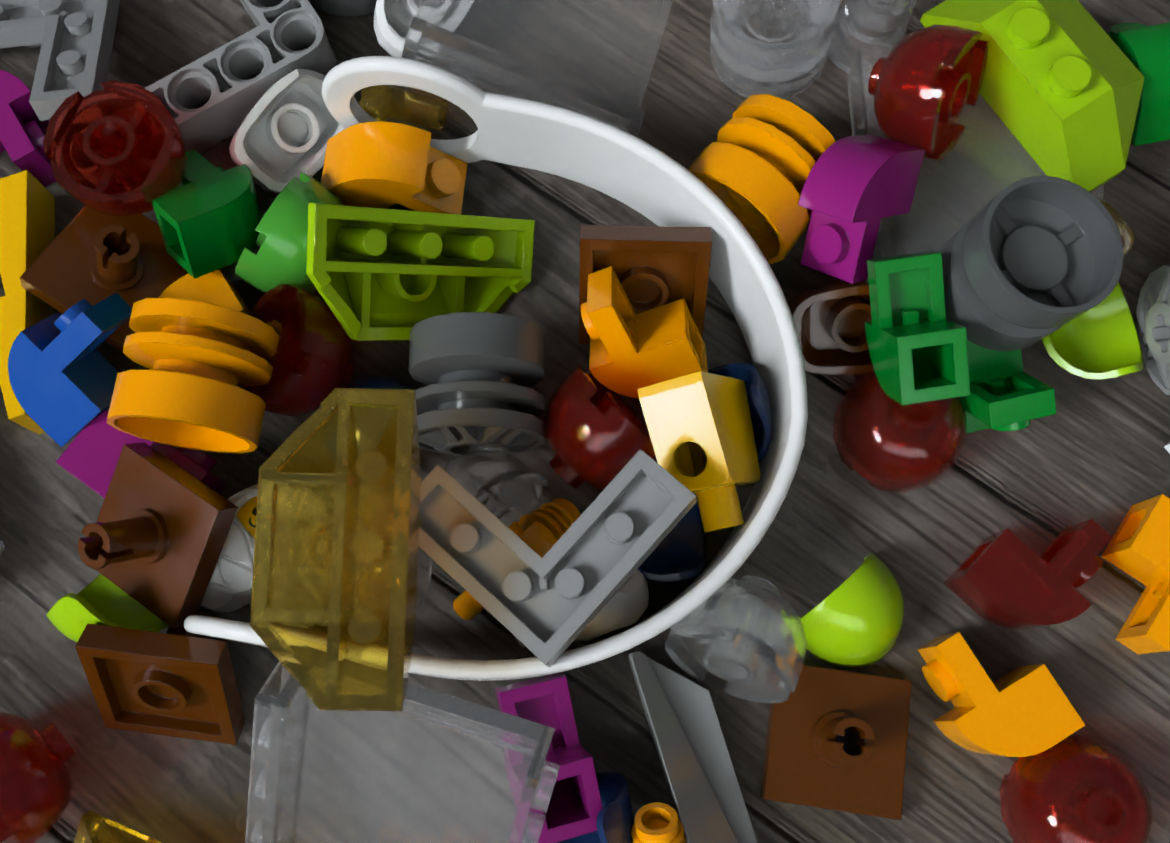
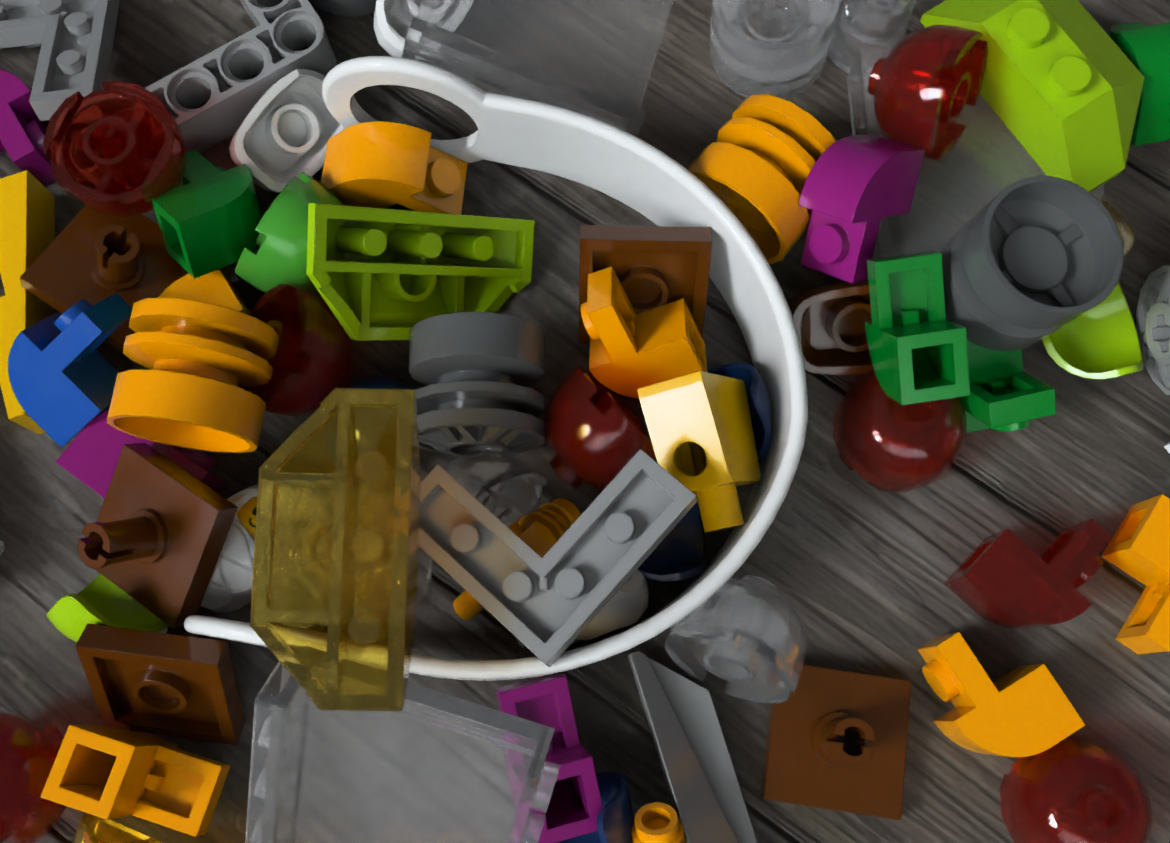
(137, 775): none -> light orange brick
(402, 105): clear yellow arm -> none
(858, 618): lime helmet -> none

